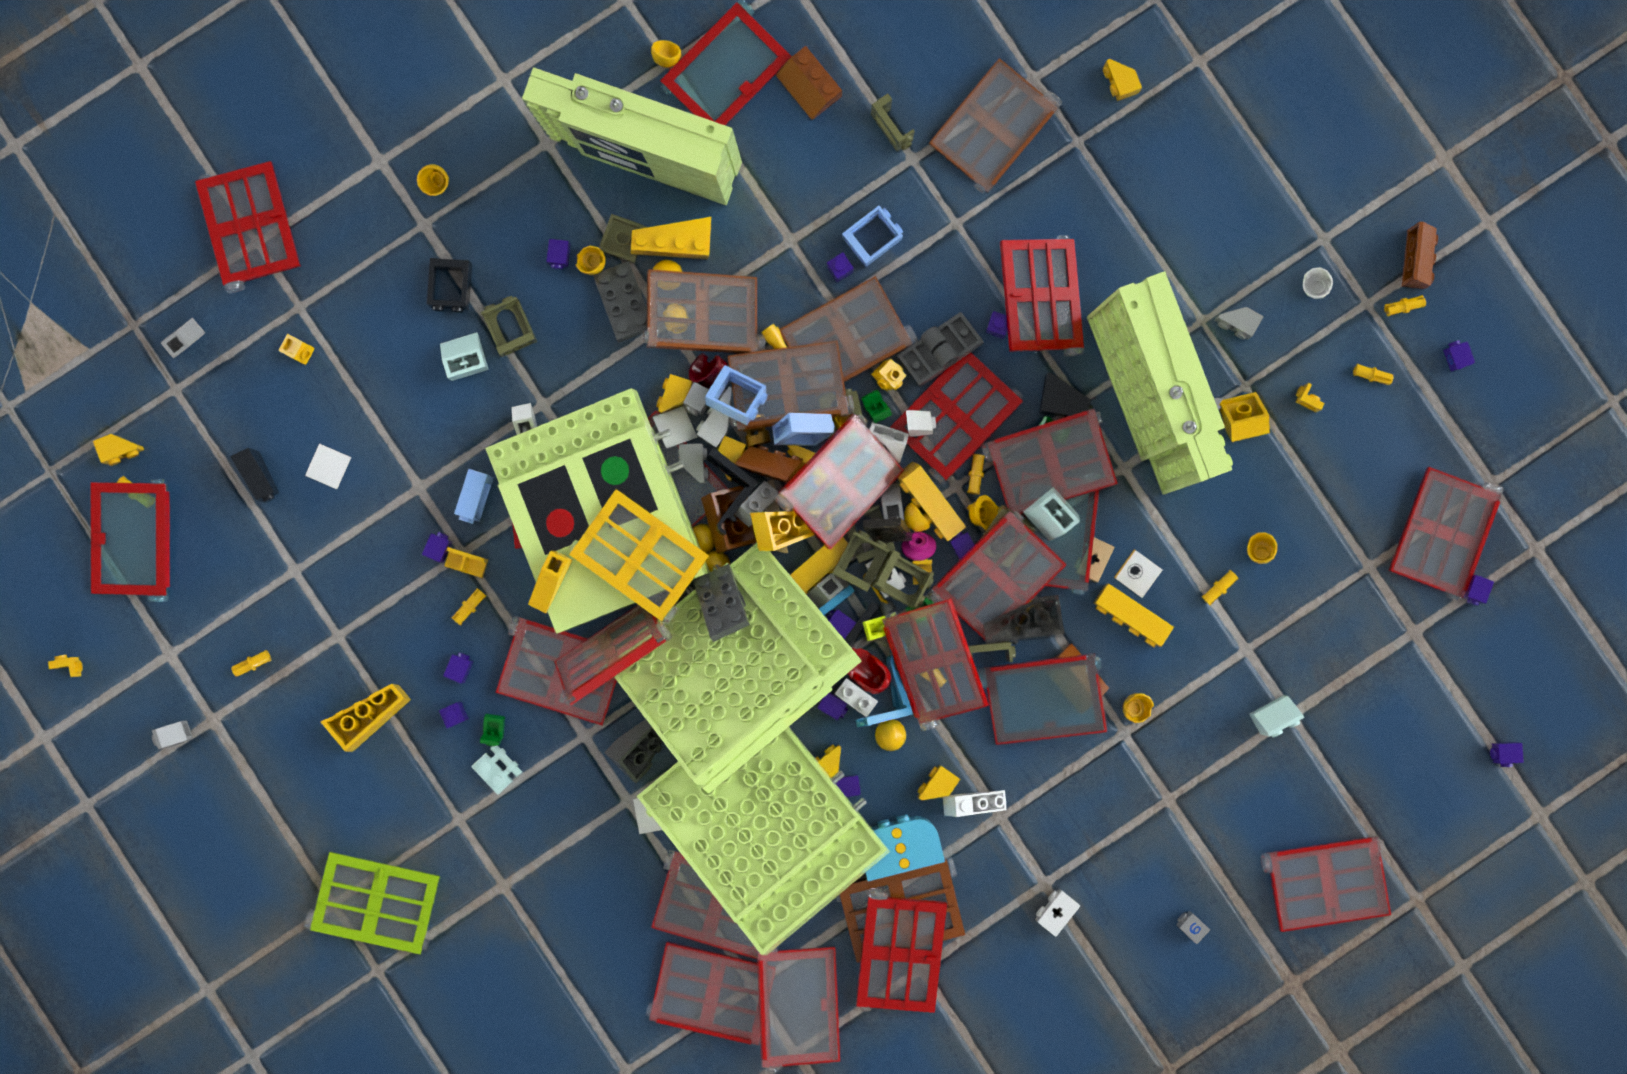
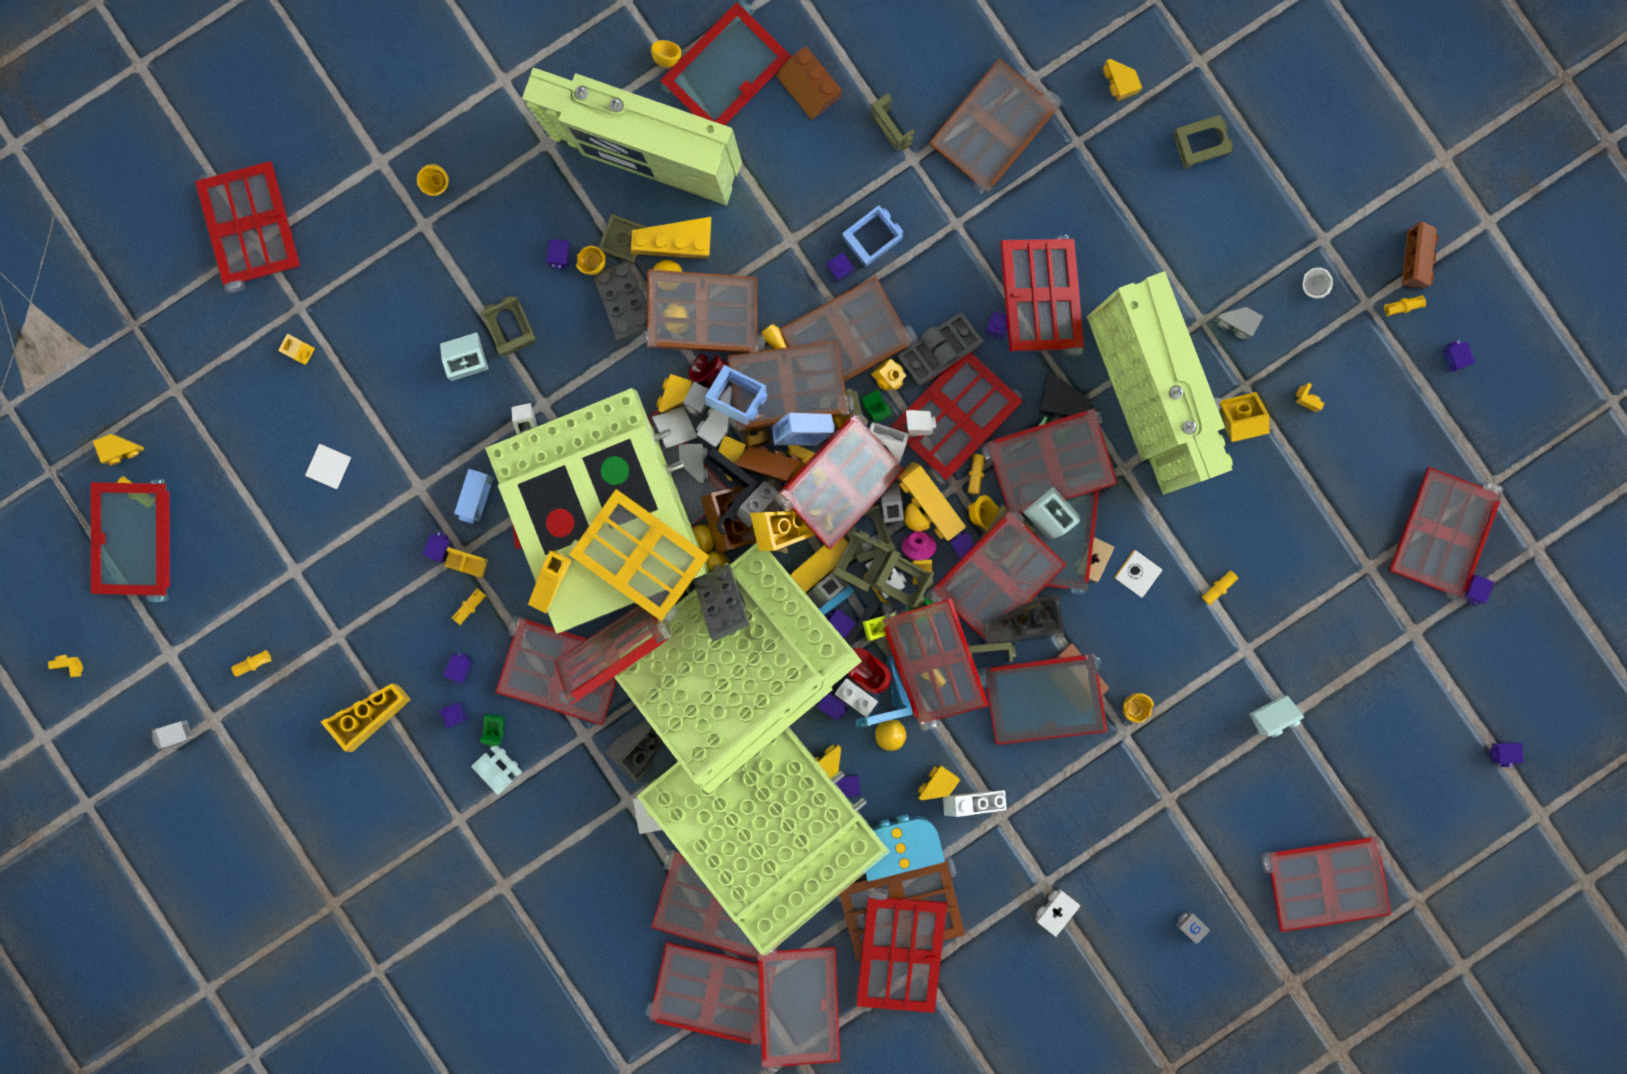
(182, 337): light grey slope -> none
(255, 474): black slope -> none
(374, 903): door -> none
(454, 265): black window -> none
(887, 530): clear smoke plate -> none
(1133, 615): yellow brick -> none
(1183, 146): none -> olive panel
(1262, 548): yellow hair -> none
(1372, 374): yellow axle -> none

